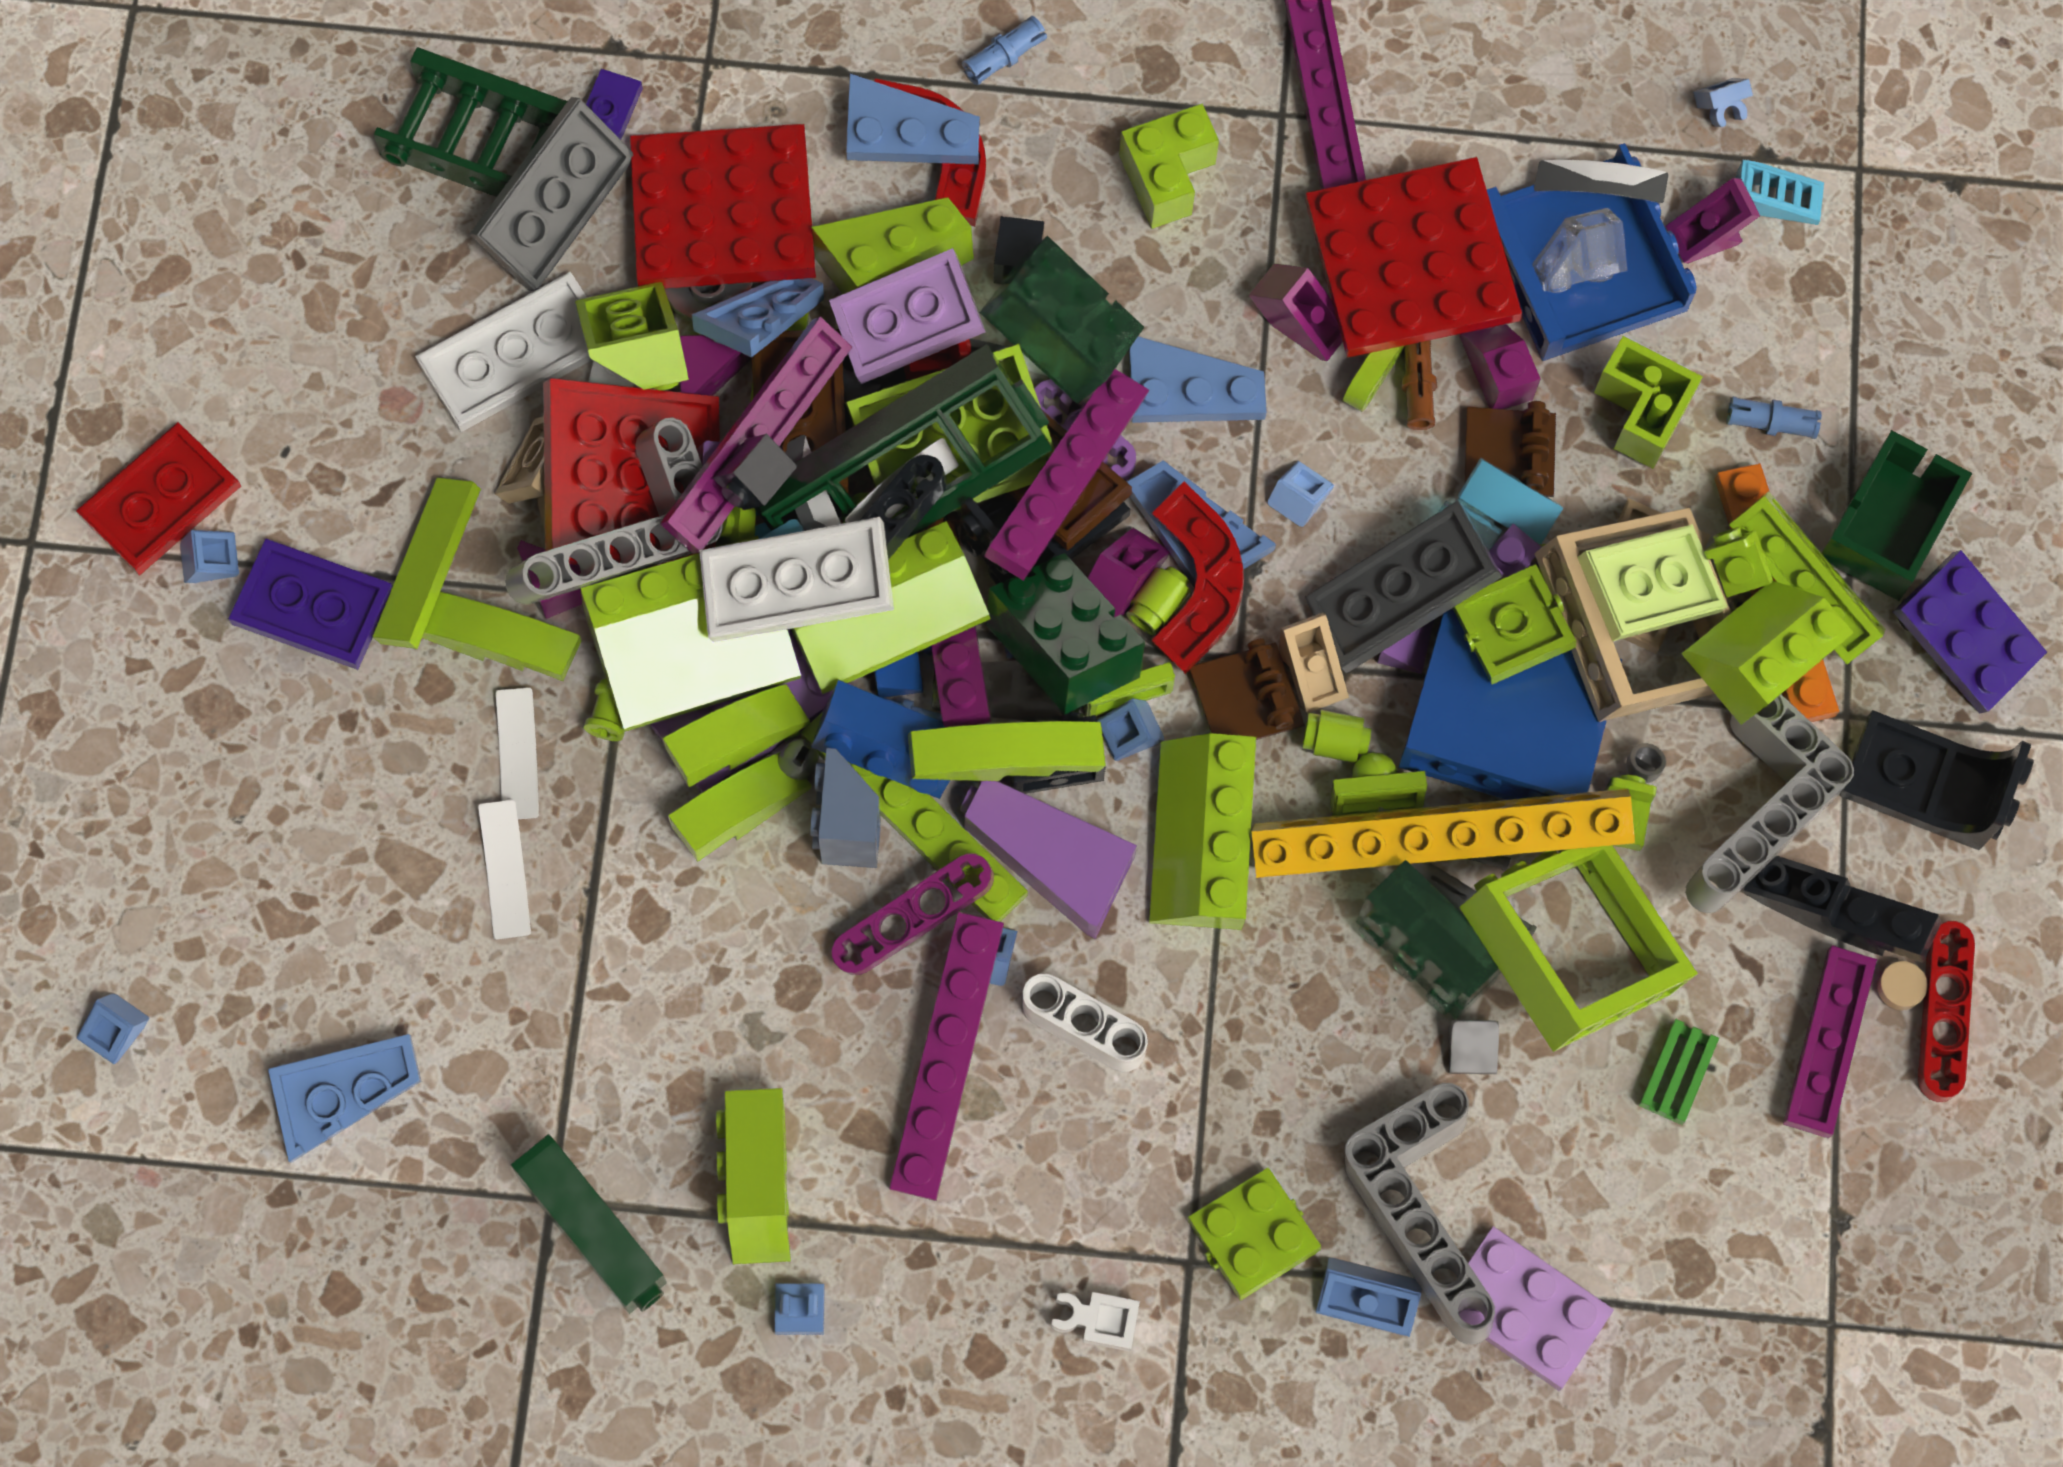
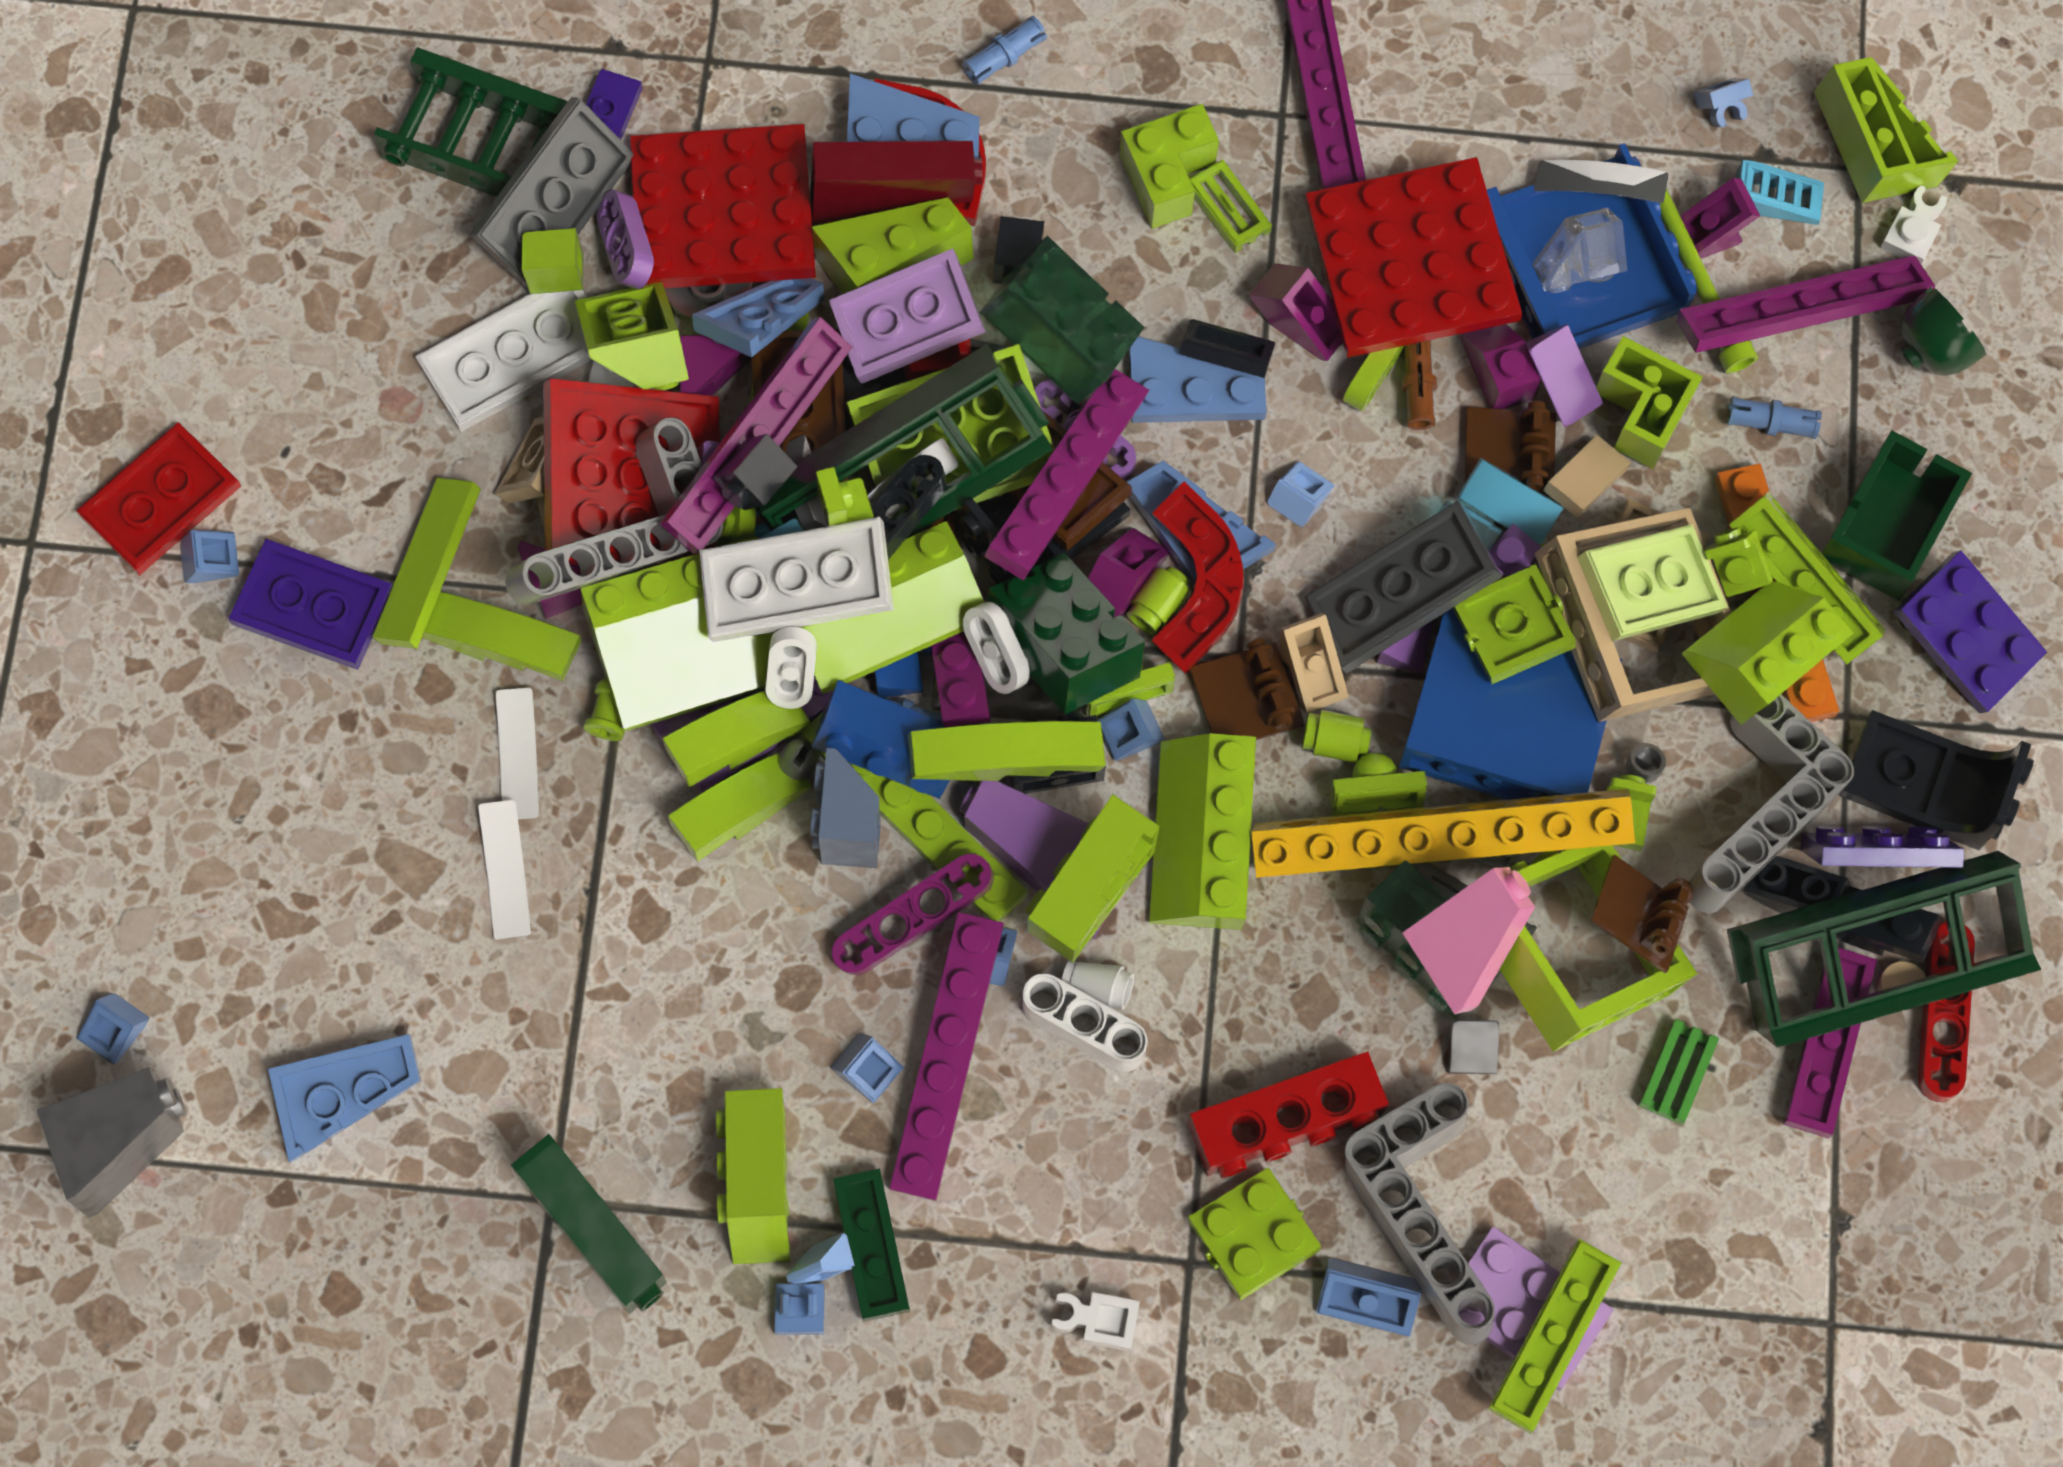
(110, 1136): none -> flat silver slope
(552, 261): none -> lime panel
(625, 239): none -> medium lavender beam
(791, 667): none -> white plate
(823, 1261): none -> light blue slope
(843, 500): none -> lime bracket
(867, 1067): none -> medium blue slope
(872, 1245): none -> dark green plate
(889, 175): none -> dark red slope
(996, 647): none -> white plate
(1092, 878): none -> lime wedge
(1101, 981): none -> white cone
(1227, 348): none -> black tile
(1248, 234): none -> lime tile
(1350, 1078): none -> red brick
(1472, 935): none -> bright pink slope
(1554, 1336): none -> lime tile
(1564, 374): none -> medium lavender slope
(1587, 476): none -> tan tile
(1642, 912): none -> reddish brown hinge
(1734, 356): none -> lime piece
(1803, 303): none -> magenta plate
(1821, 920): none -> dark green piece
(1877, 134): none -> lime wedge
(1881, 848): none -> dark purple plate
(1913, 228): none -> white plate
(1938, 336): none -> dark green cylinder

